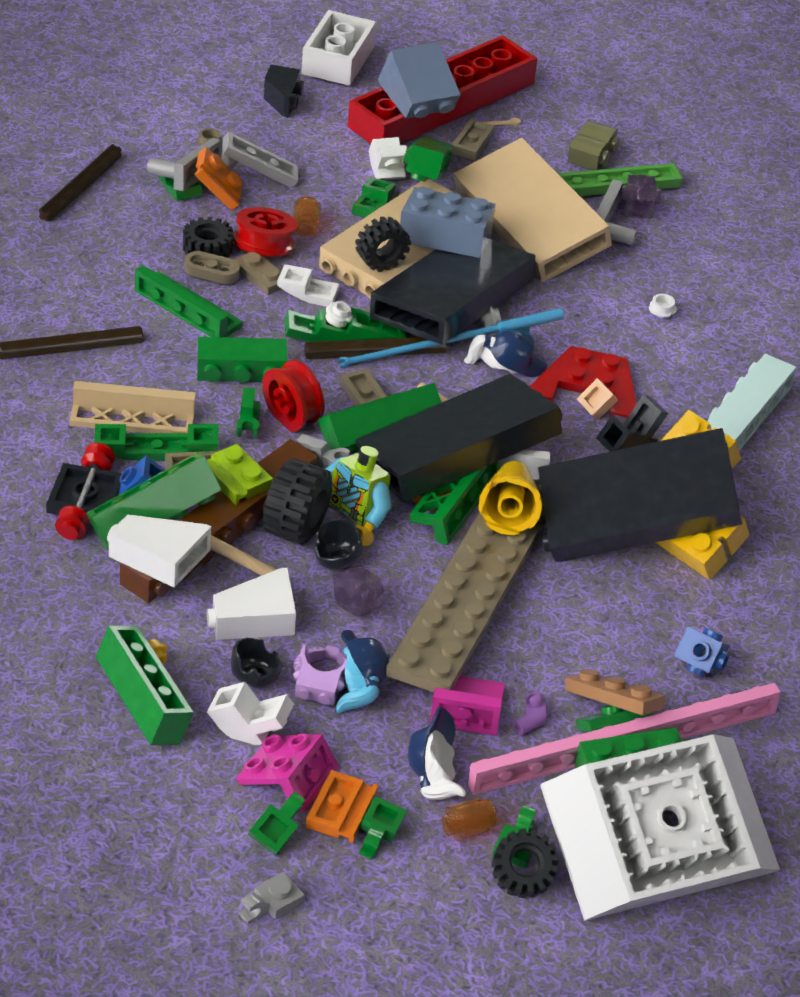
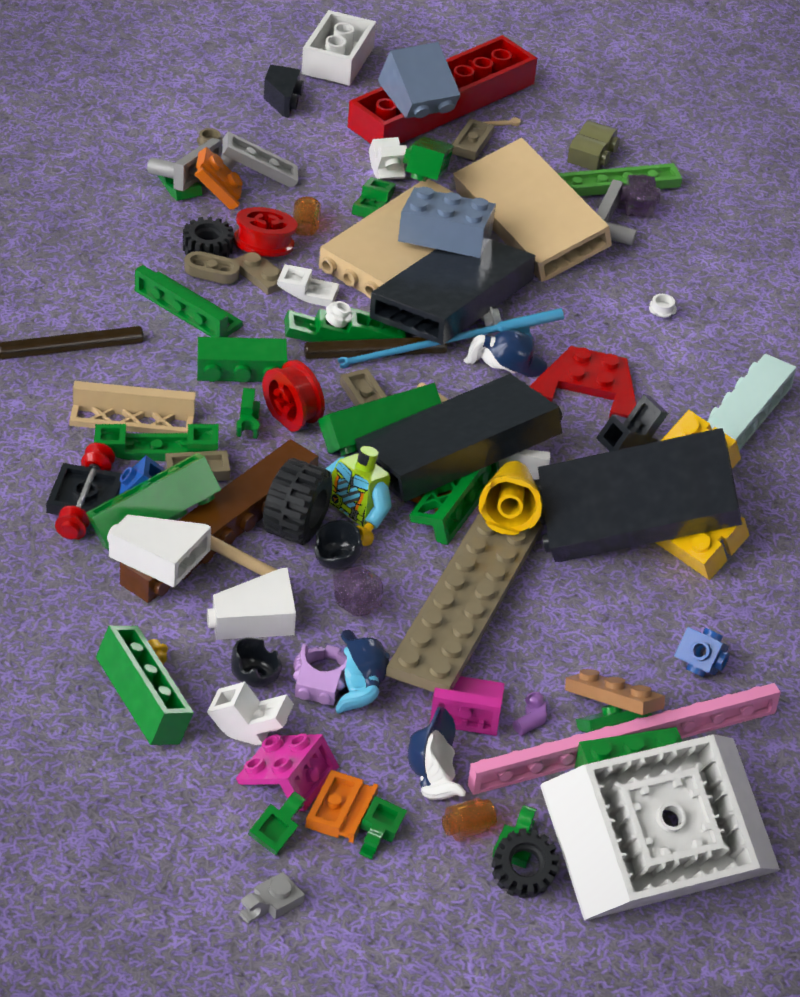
(80, 183): dark brown axle -> none
(238, 473): lime plate -> none
(322, 449): light grey plate -> none
(391, 251): black tyre -> none
(597, 399): light nougat plate -> none

